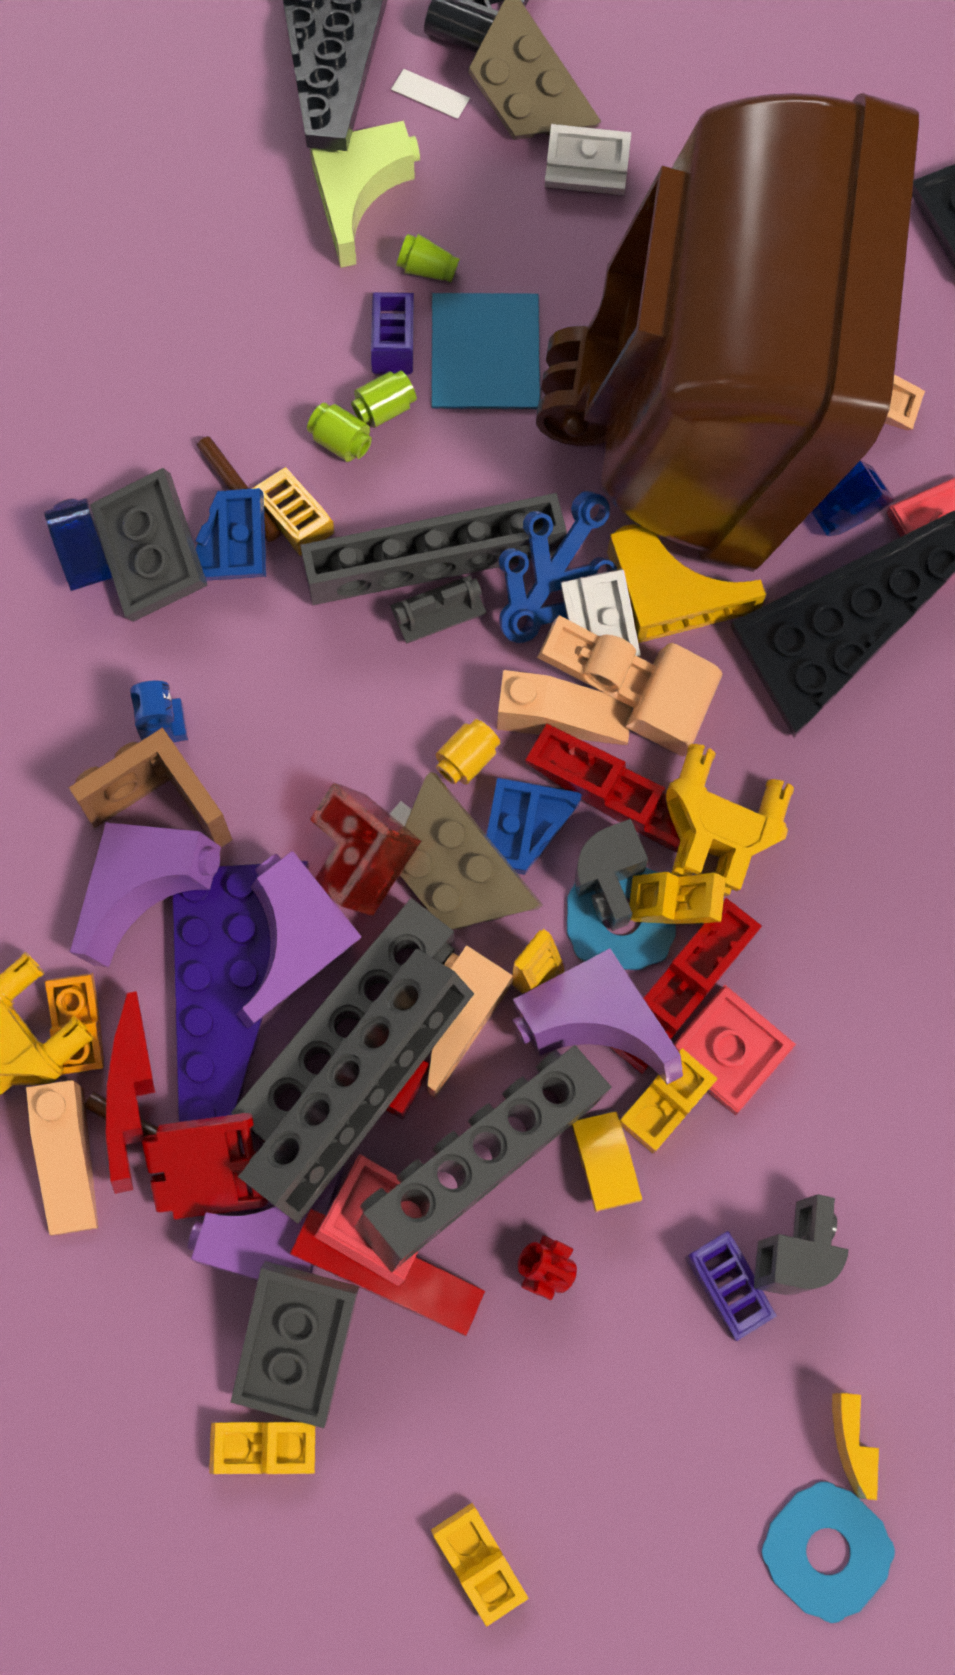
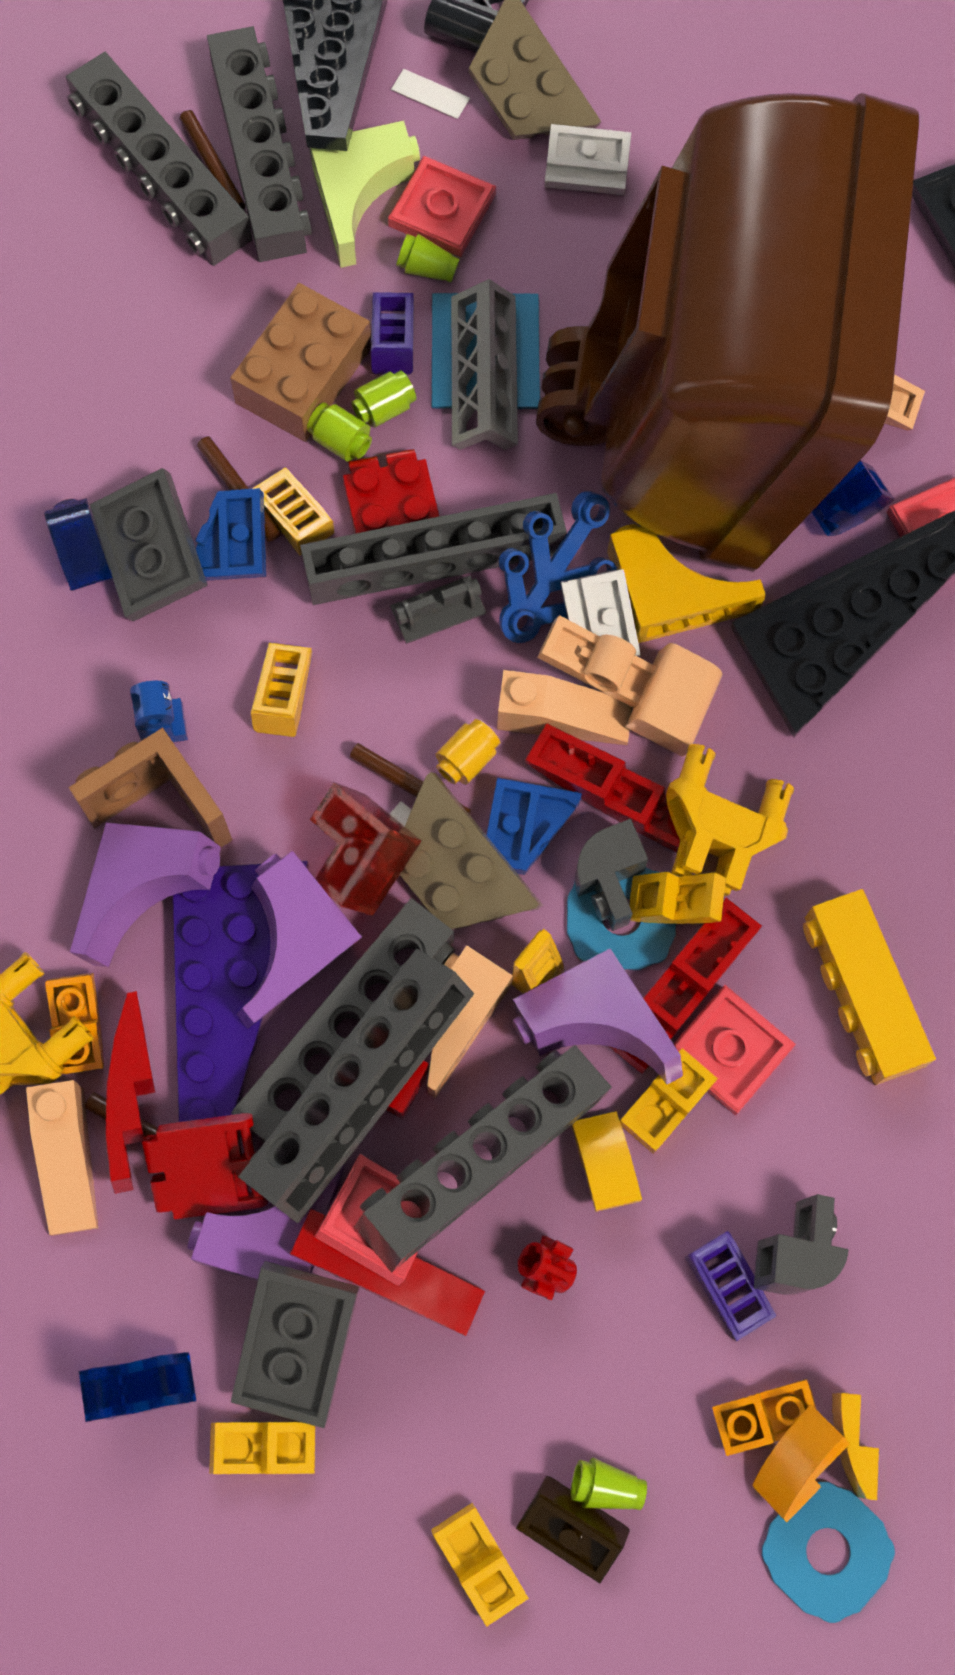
(137, 1387): none -> clear blue brick
(141, 135): none -> dark grey brick
(209, 154): none -> reddish brown bar
(251, 119): none -> dark grey brick
(277, 715): none -> yellow slope
(301, 360): none -> medium nougat brick
(388, 770): none -> reddish brown bar
(389, 493): none -> red plate
(442, 205): none -> coral tile
(492, 360): none -> light grey fence
(576, 1534): none -> dark brown slope
(606, 1486): none -> lime cone
(761, 1416): none -> light orange slope
(796, 1462): none -> light orange slope
(868, 987): none -> yellow brick

